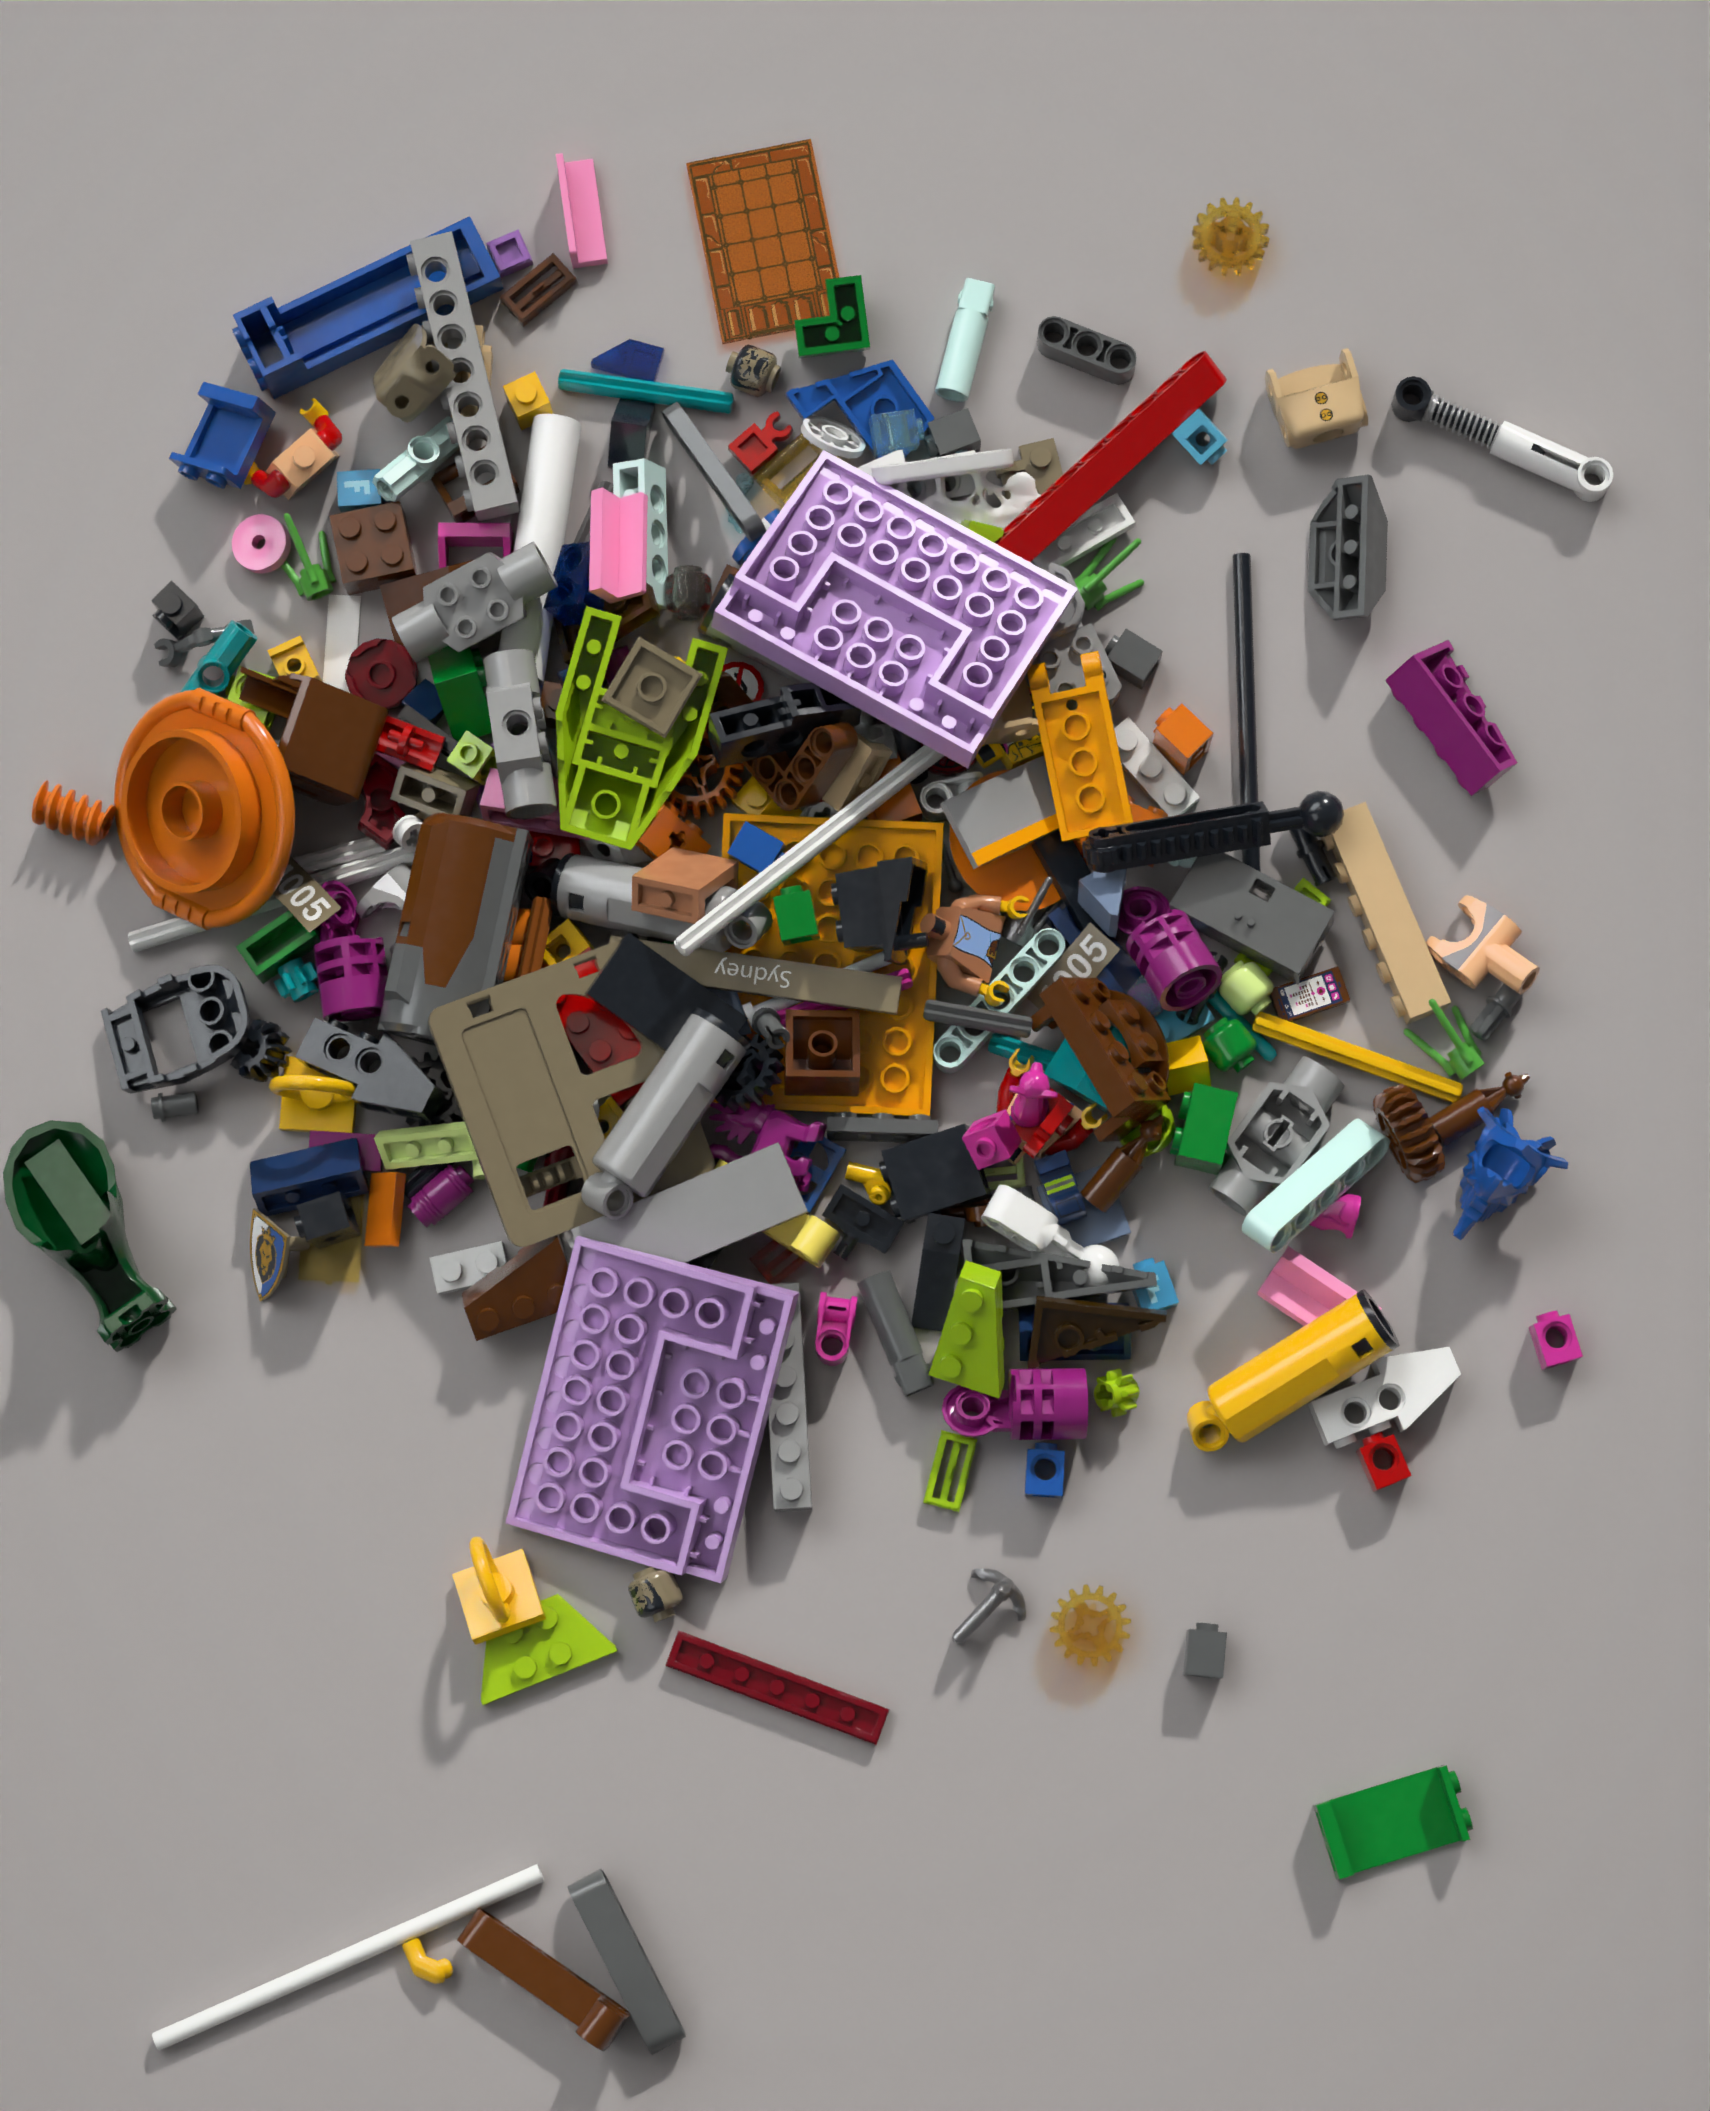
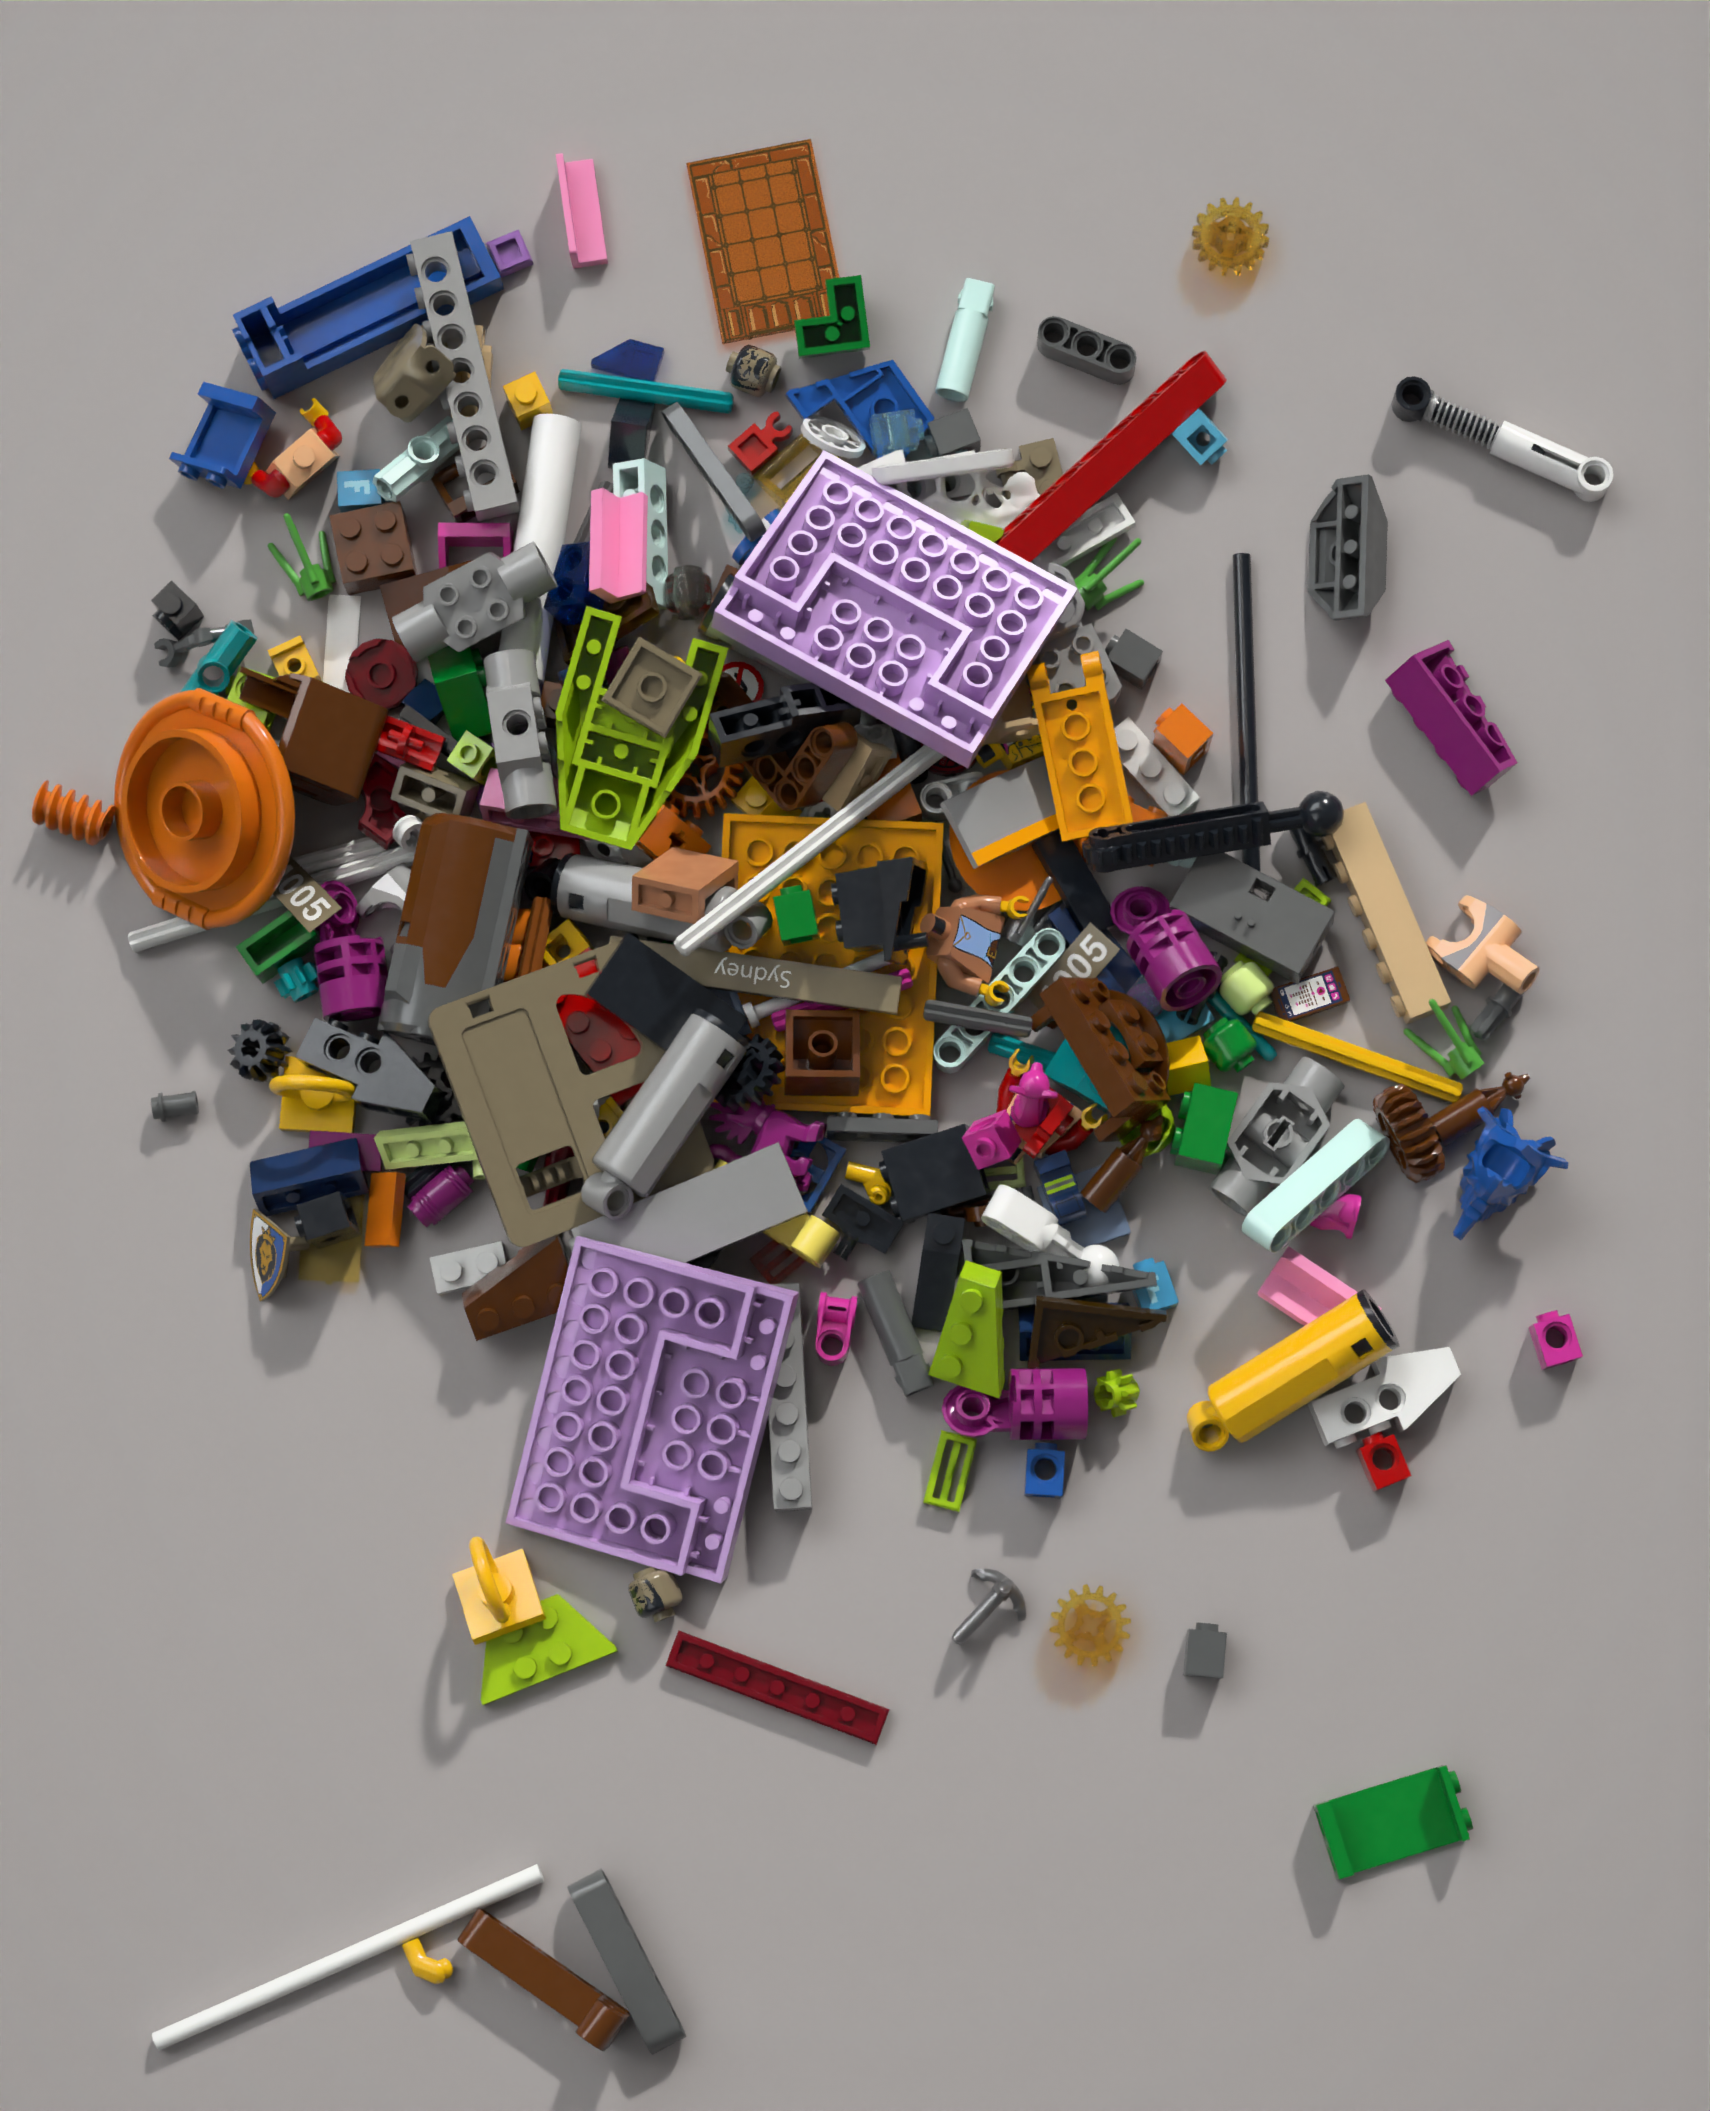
(70, 1207): dark green animal -> none
(215, 1019): slope -> none
(274, 551): bright pink piece -> none
(546, 300): reddish brown tile -> none
(755, 848): blue brick -> none
(767, 1023): dark grey pin -> none
(1102, 898): sand blue slope -> none
(1317, 402): tan piece -> none

